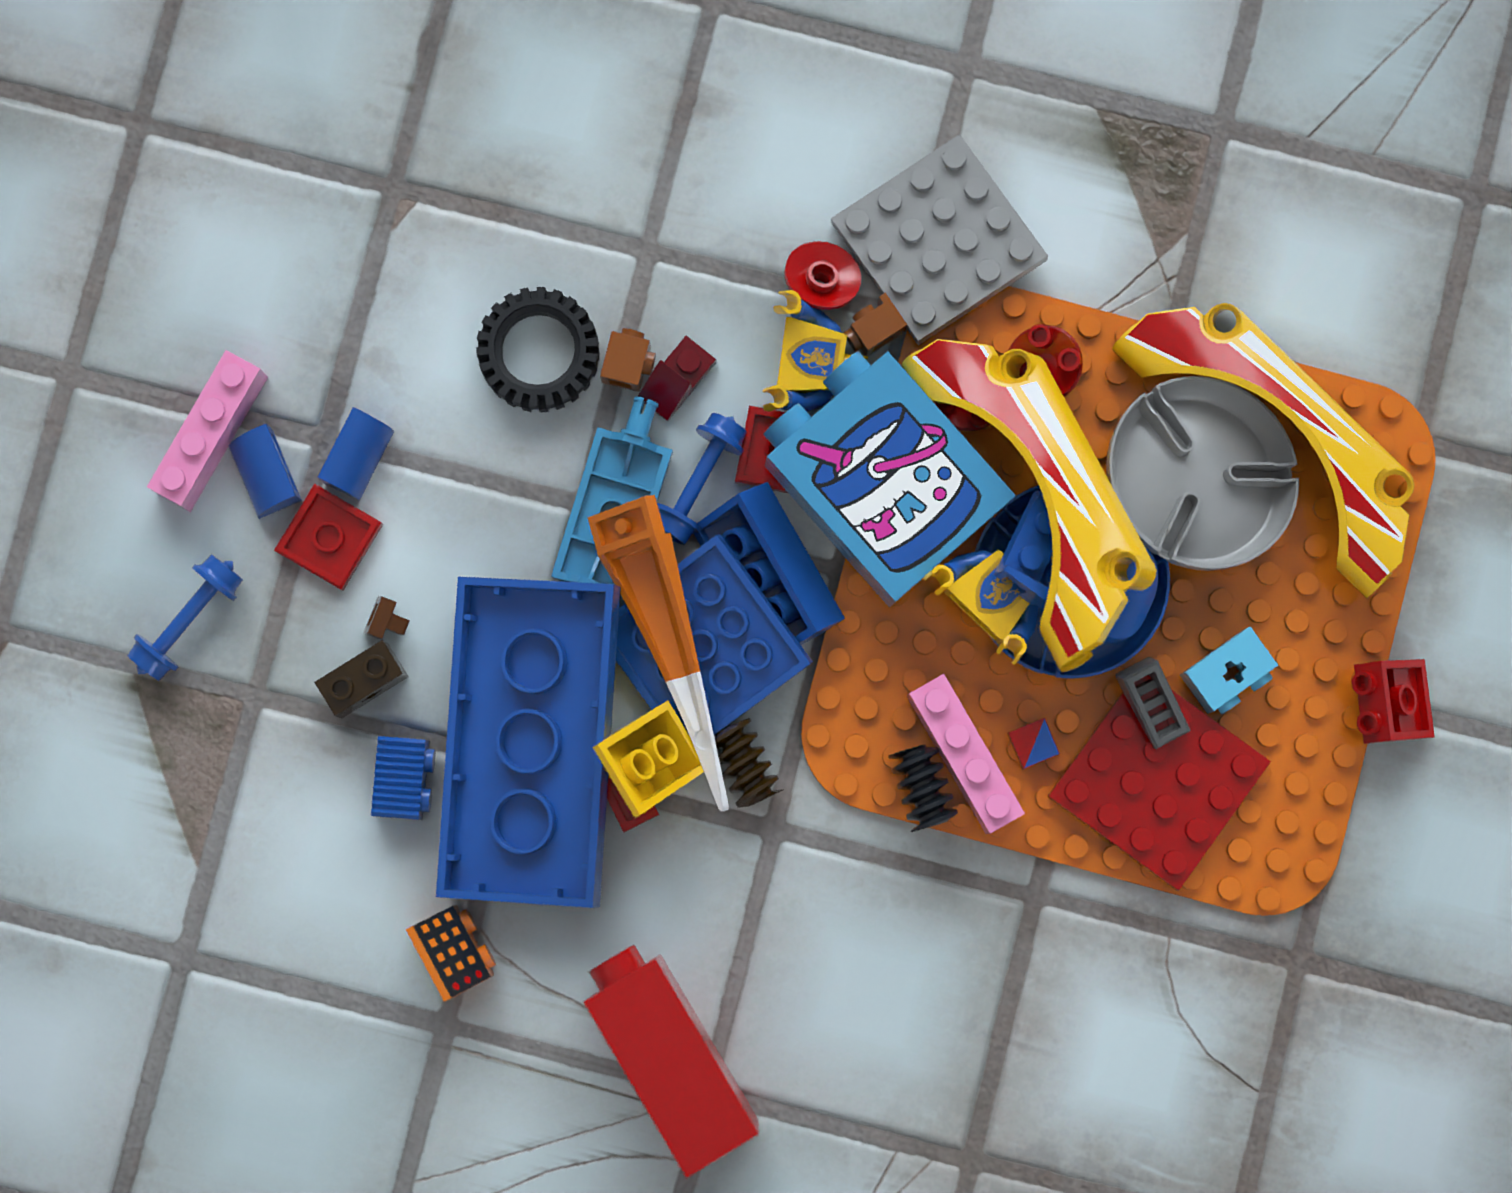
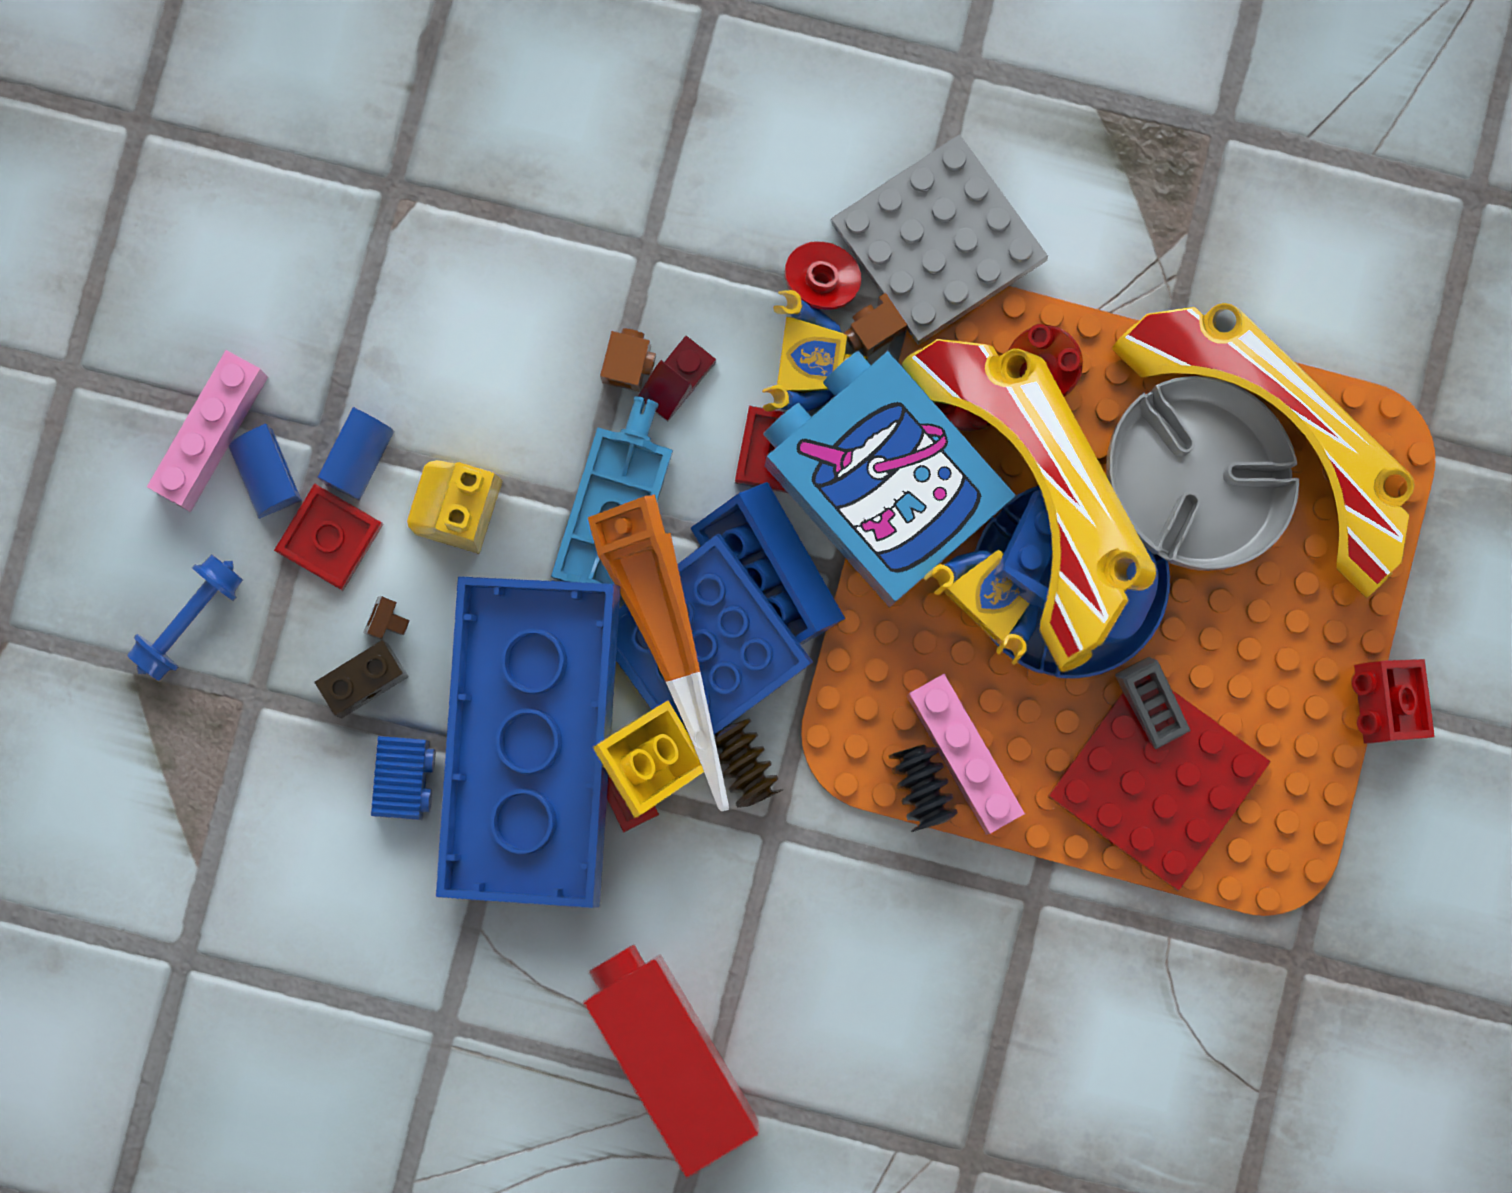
(452, 951): slope -> none
(454, 504): none -> yellow hips
(531, 304): black tyre -> none
(723, 435): blue piece -> none
(1033, 743): tile -> none
(1206, 676): medium azure brick -> none

